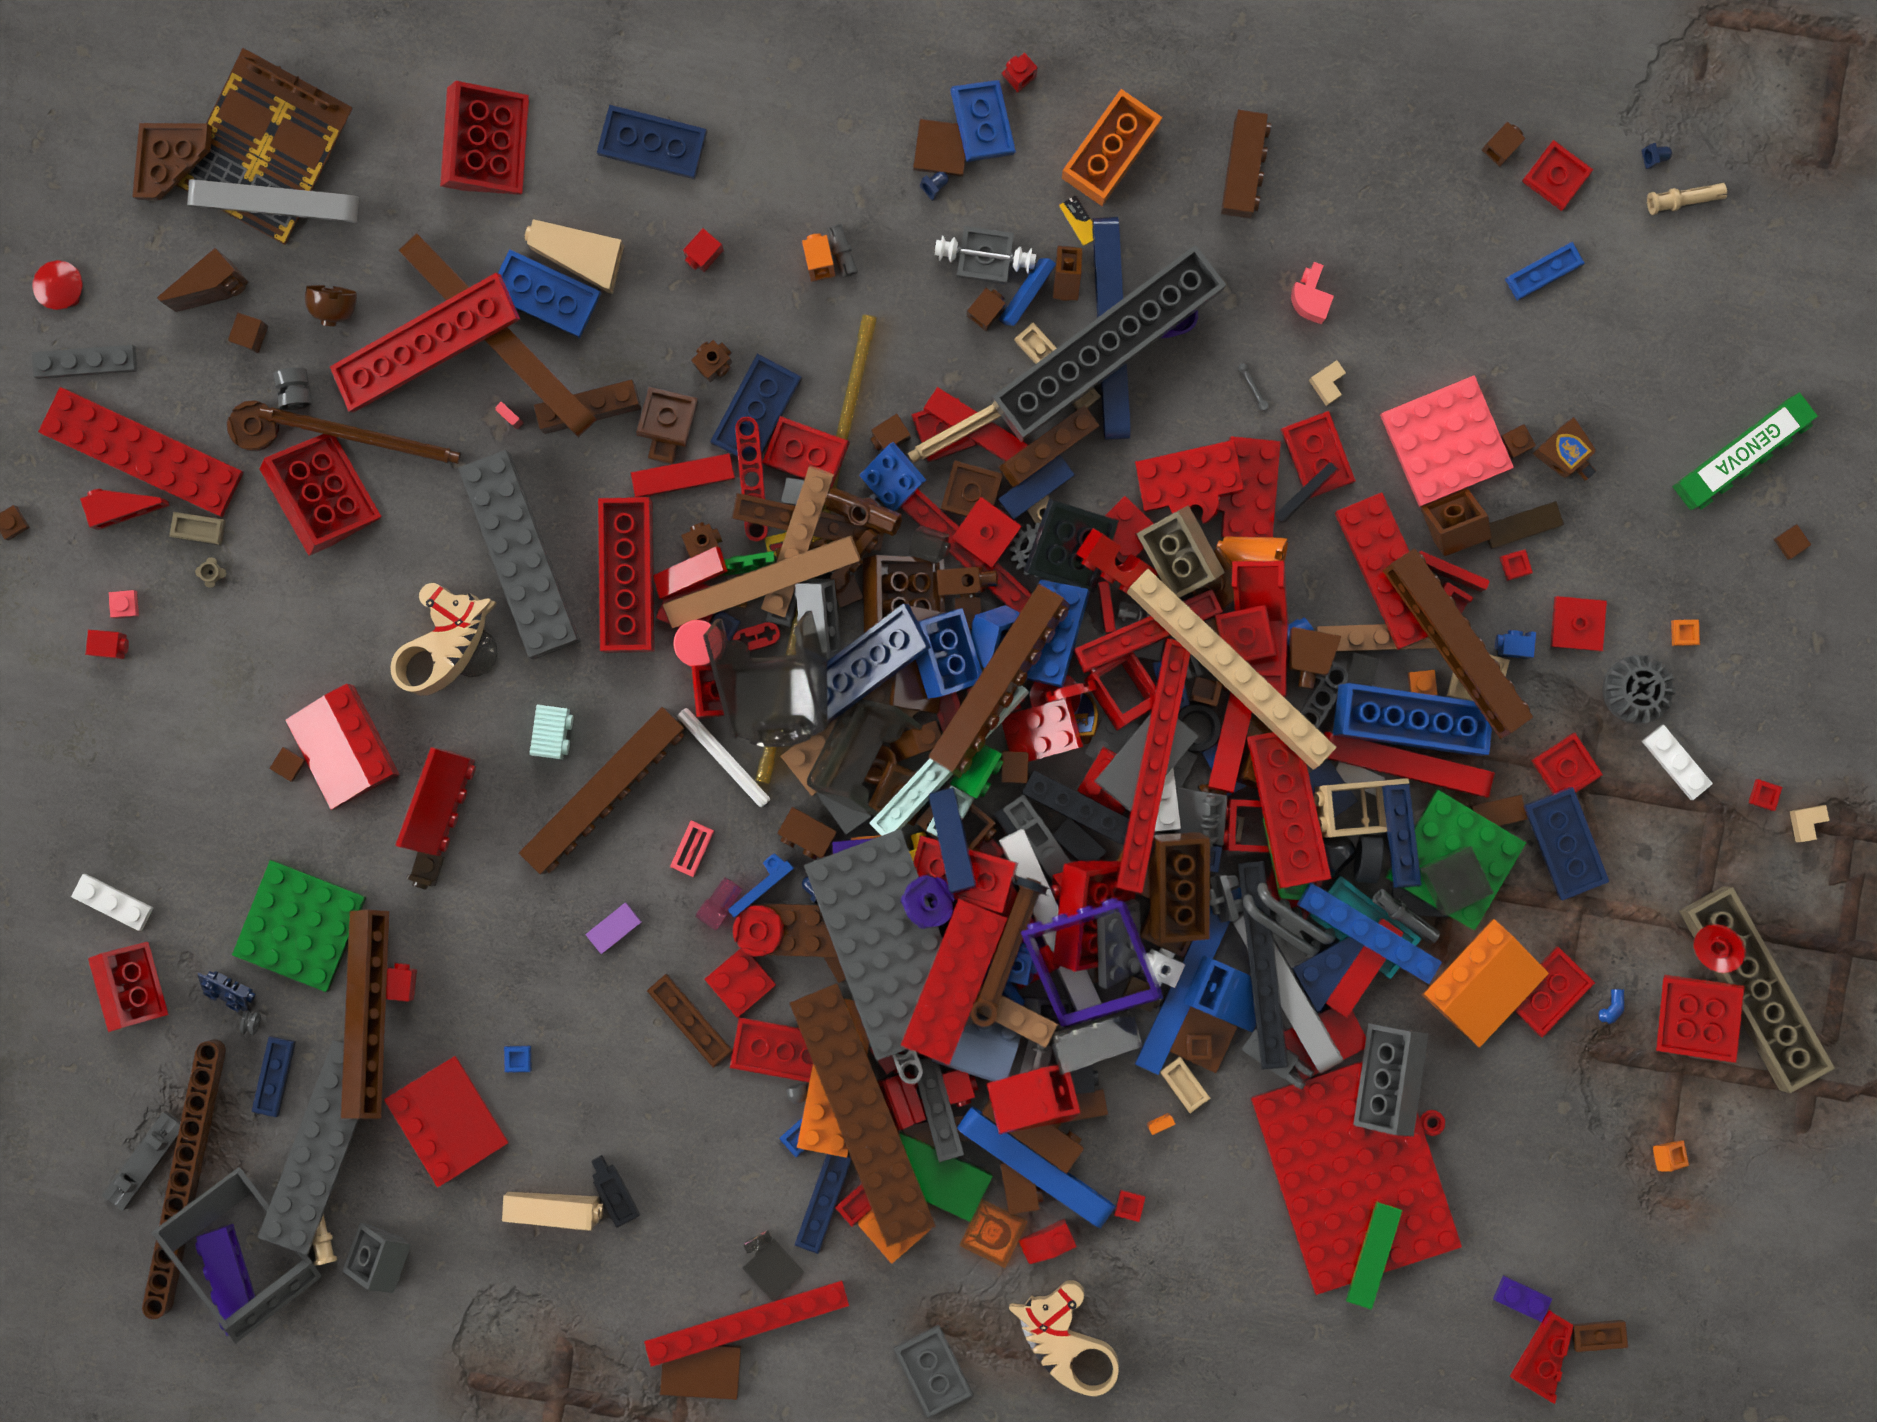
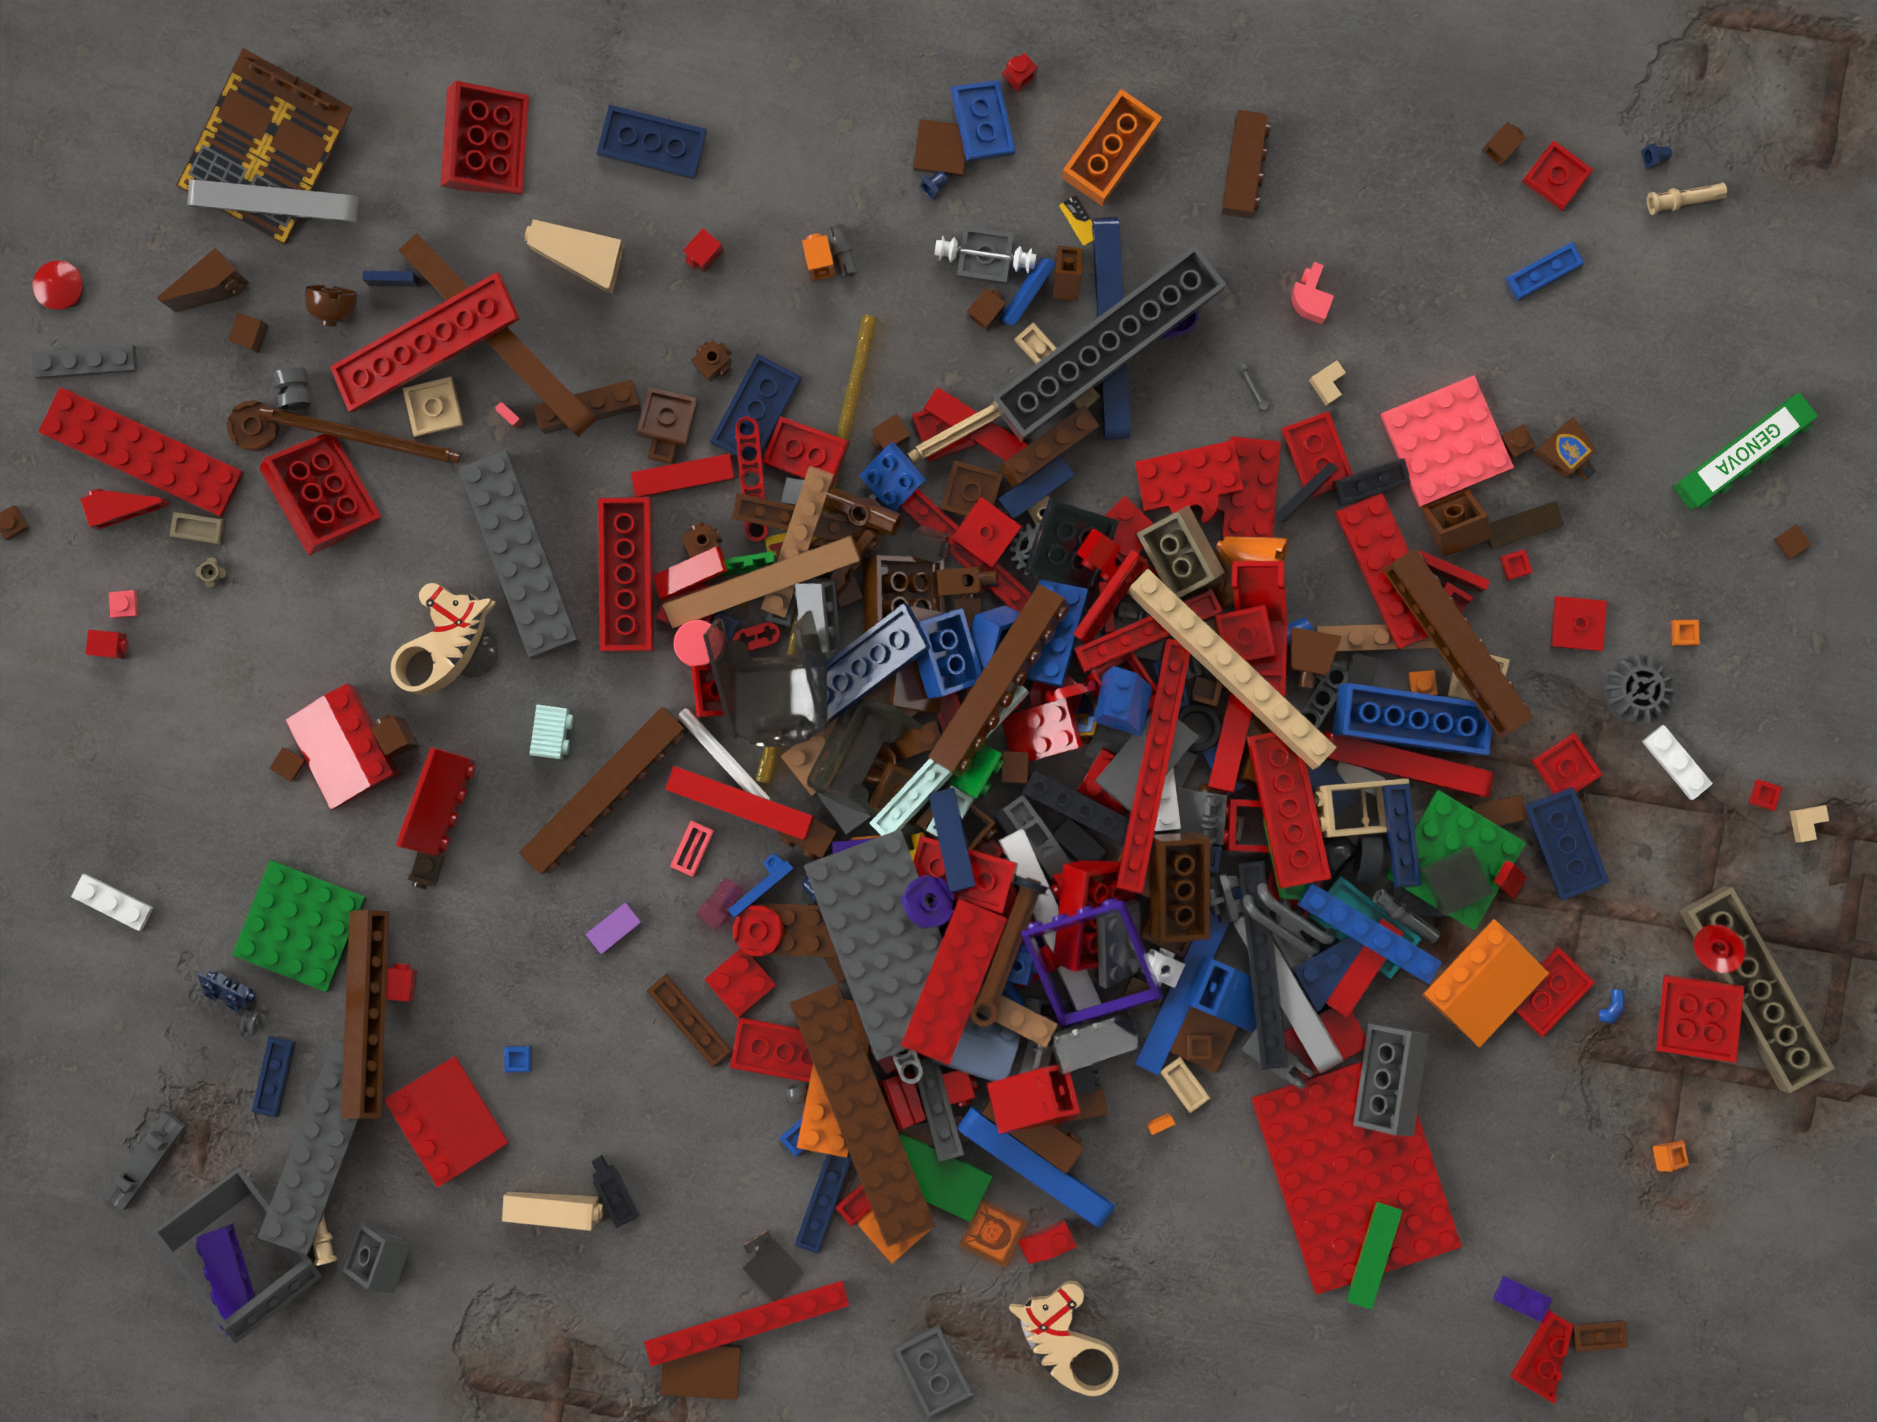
(128, 986): red slope -> none
(167, 155): reddish brown plate -> none
(191, 1167): reddish brown beam -> none
(390, 278): none -> dark blue tile
(394, 735): none -> reddish brown brick
(433, 407): none -> tan tile
(548, 294): blue plate -> none
(739, 803): none -> red tile
(1020, 1192): reddish brown slope -> none
(1110, 597): none -> red tile
(1123, 701): none -> blue slope
(1129, 1205): red plate -> none
(1371, 481): none -> black tile
(1439, 1126): red plate -> none
(1510, 879): none -> red tile
(1515, 644): blue brick -> none

